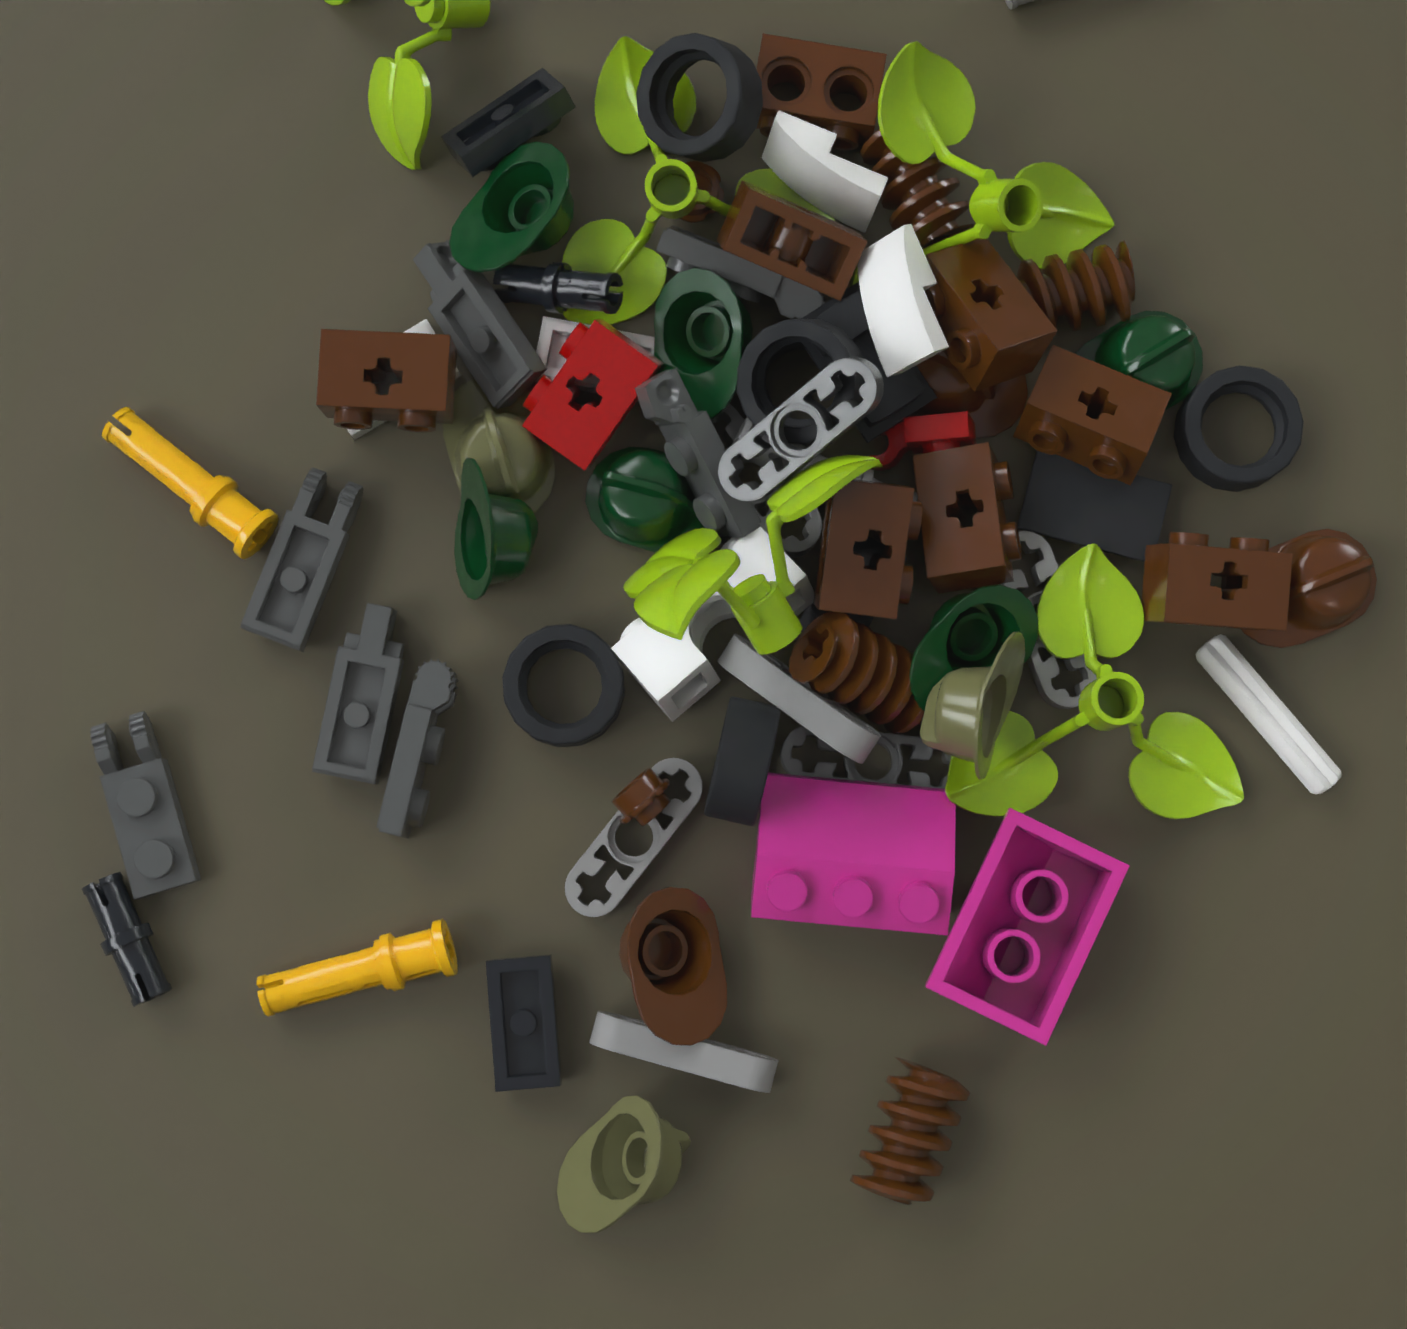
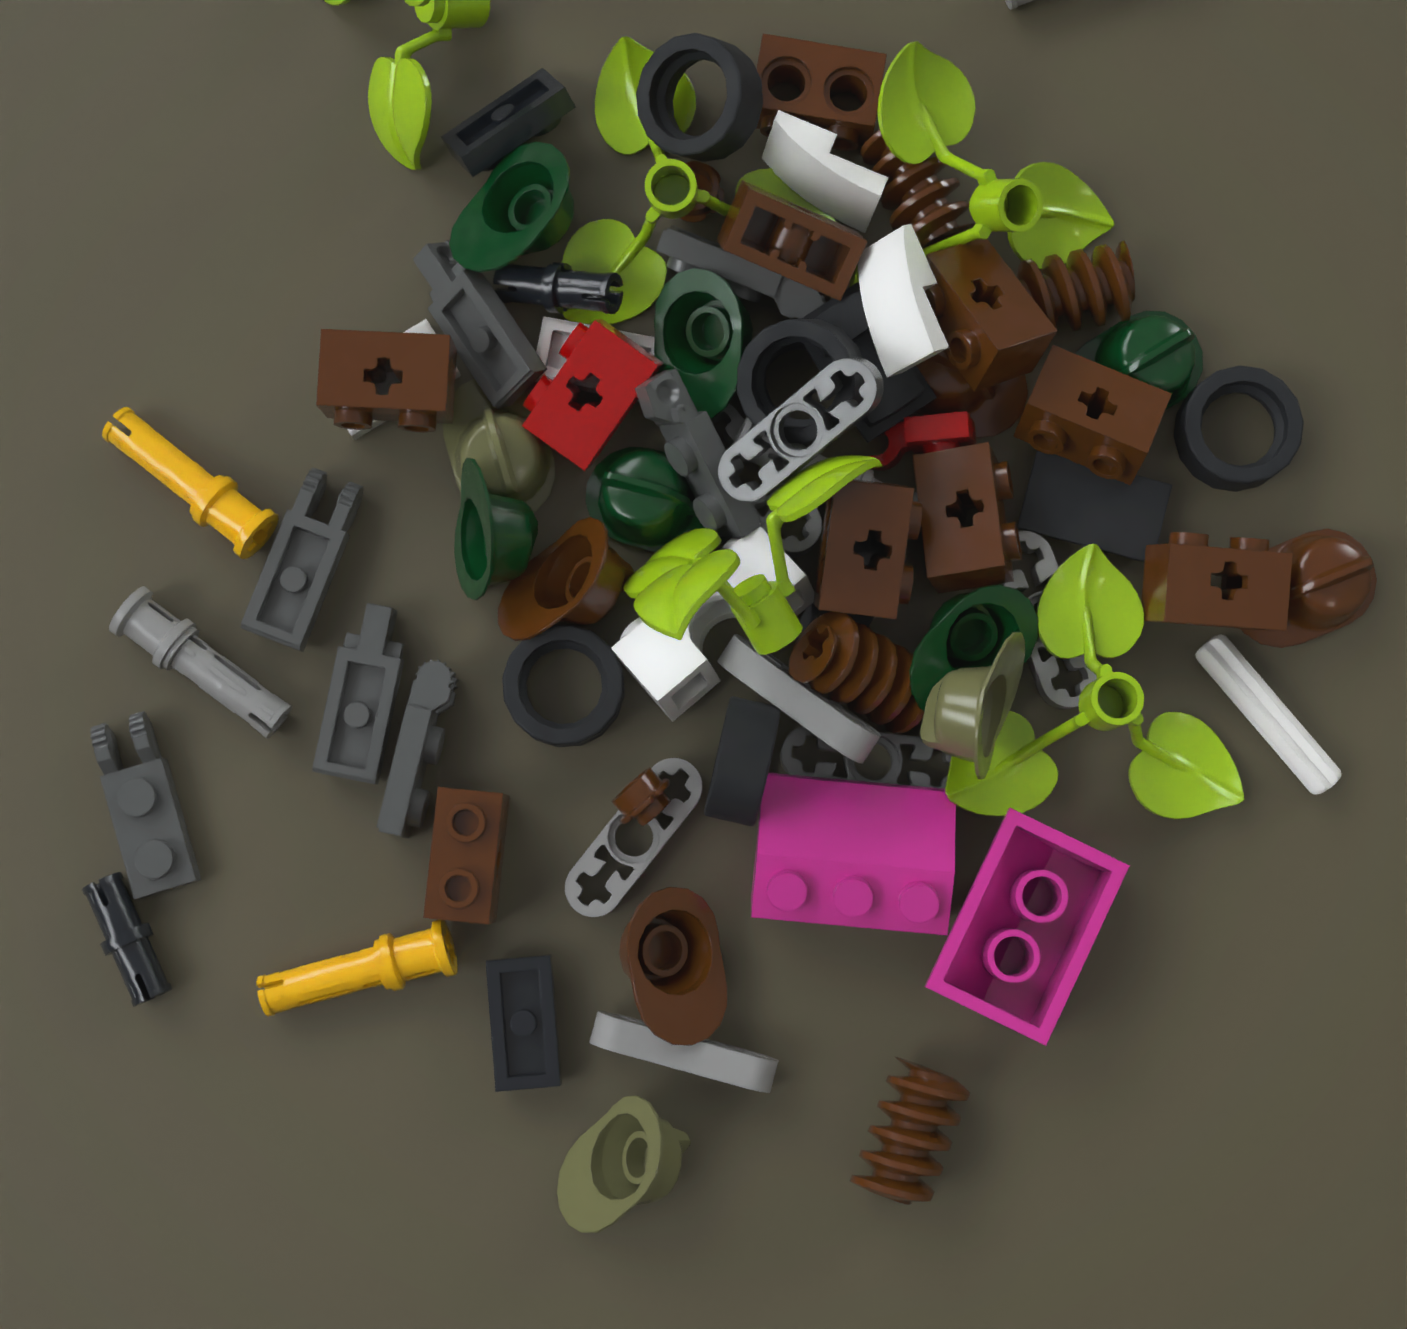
(178, 647): none -> light grey pin
(466, 856): none -> reddish brown brick
(567, 582): none -> reddish brown piece

